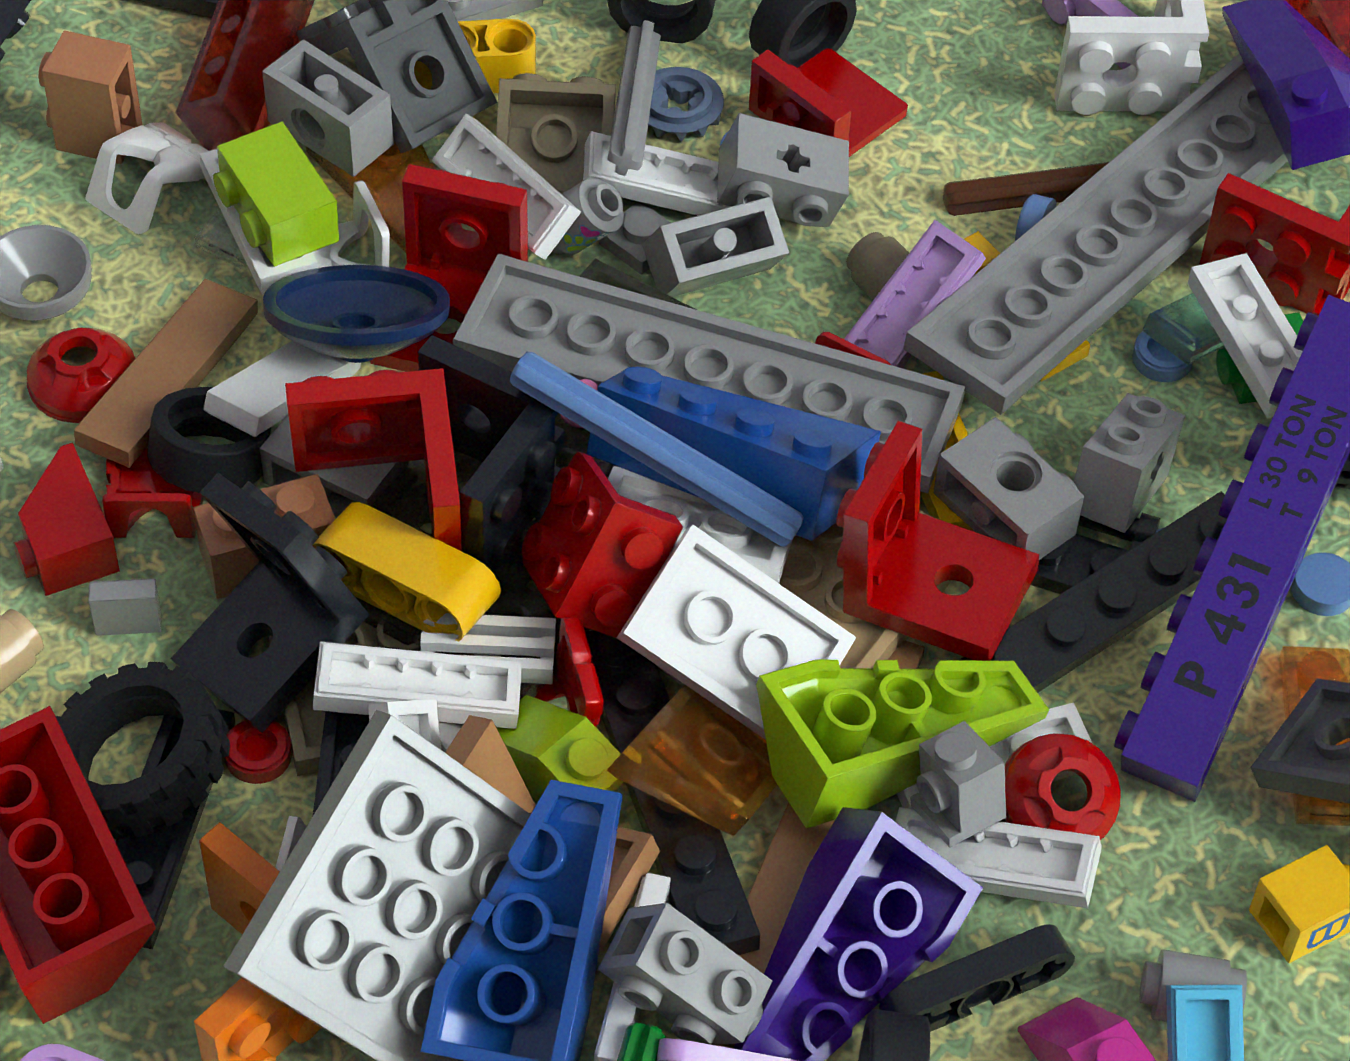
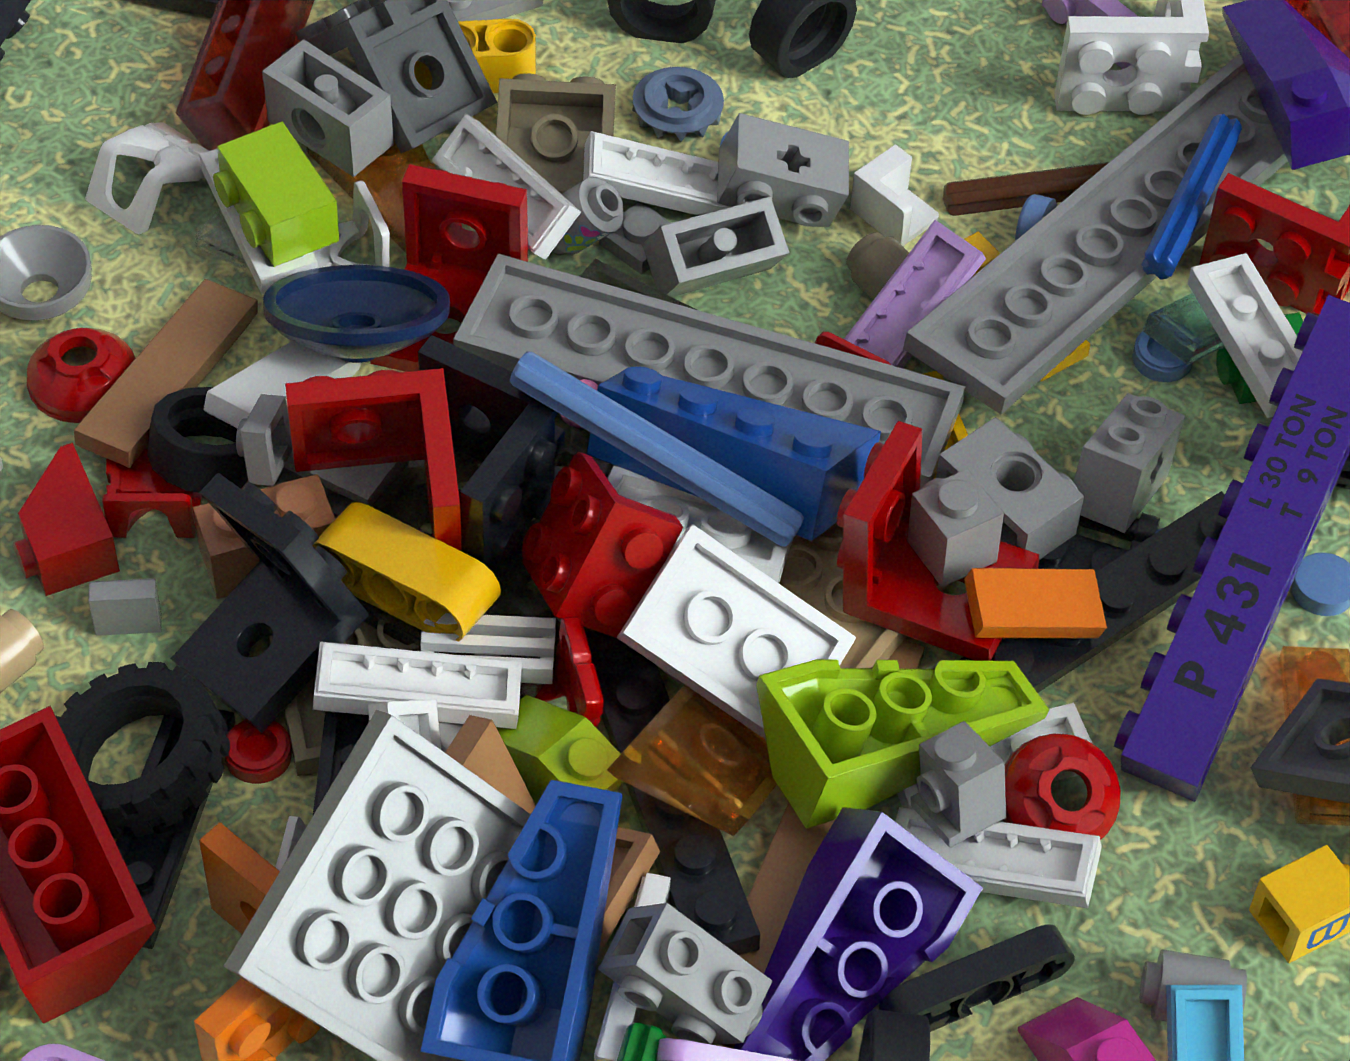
(89, 92): nougat brick -> none
(265, 439): none -> light grey plate
(634, 98): light grey axle -> none
(823, 97): red bracket -> none
(884, 200): none -> white panel
(954, 526): none -> light grey brick
(1035, 603): none -> orange tile
(1191, 197): none -> blue axle

